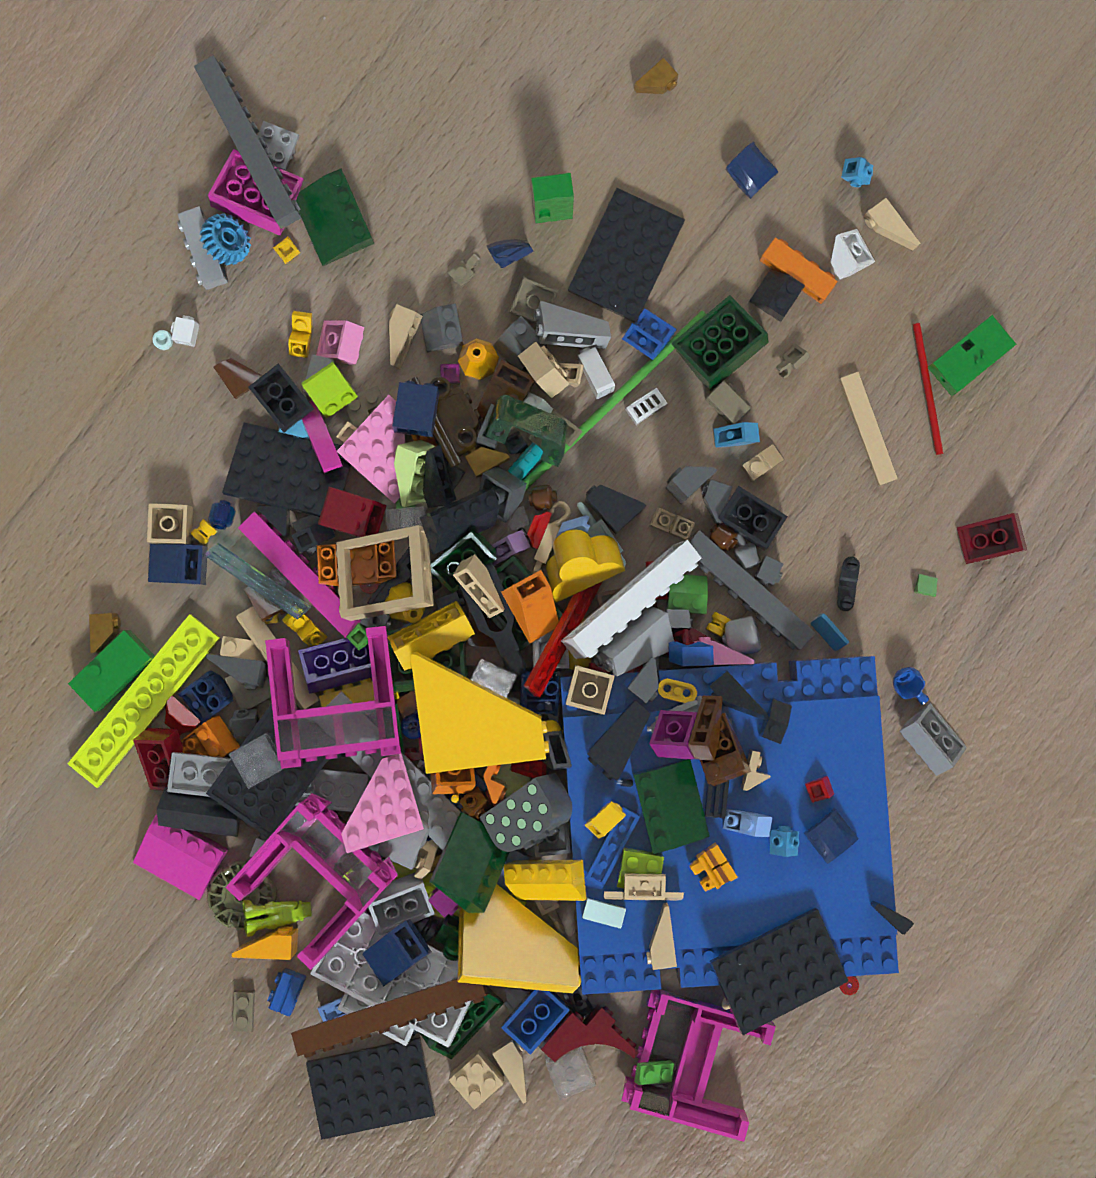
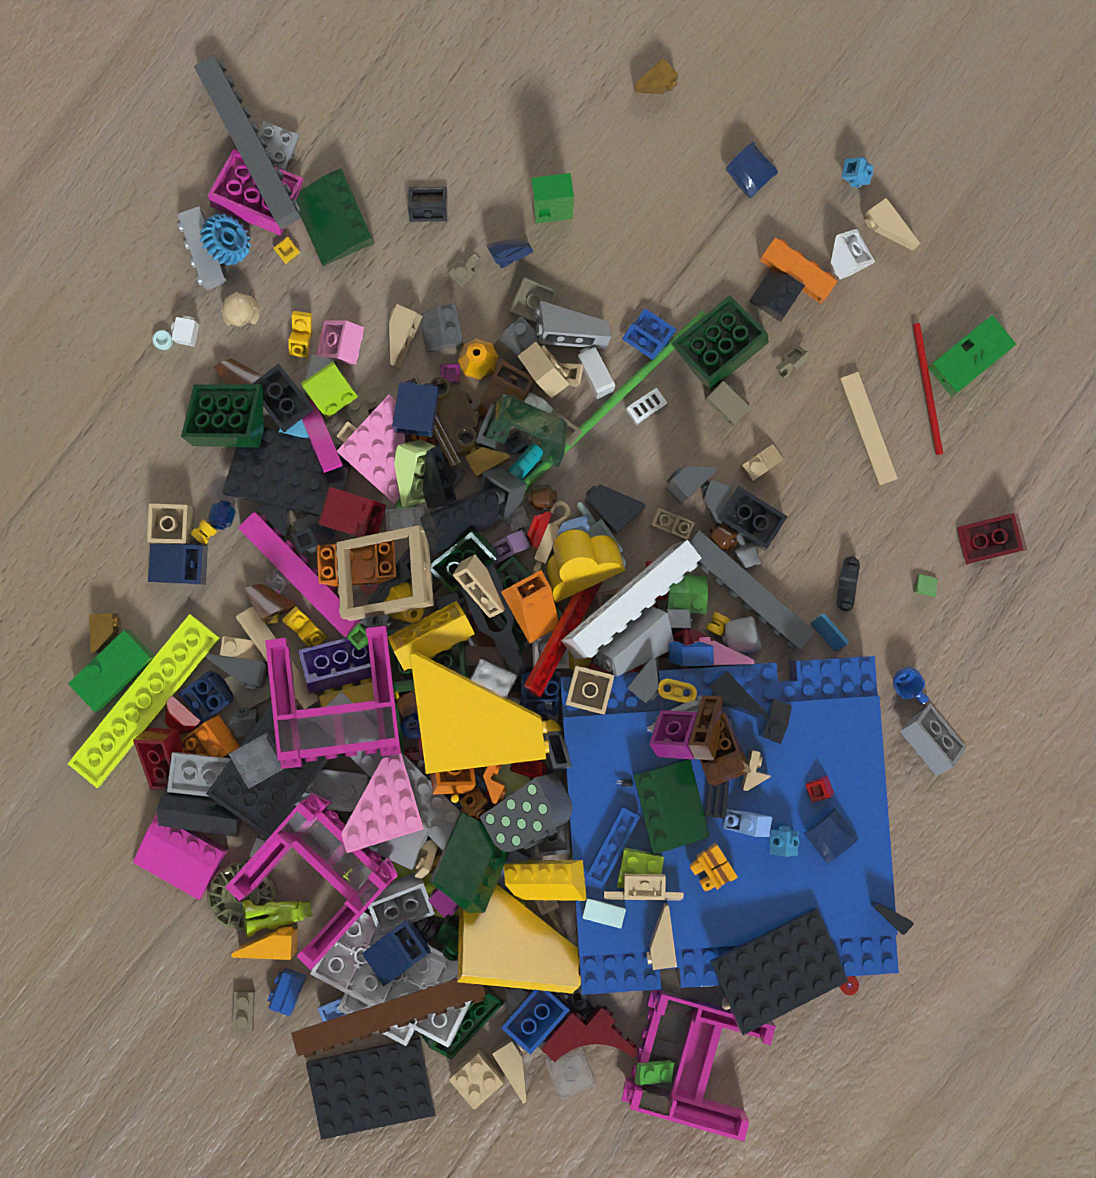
(224, 415): none -> dark green slope
(240, 309): none -> tan helmet
(257, 581): clear light blue tile -> none
(428, 210): none -> black tile
(605, 819): yellow slope -> none
(618, 741): black slope -> none
(626, 255): black plate -> none
(736, 434): dark azure slope -> none
(769, 571): dark grey brick -> none

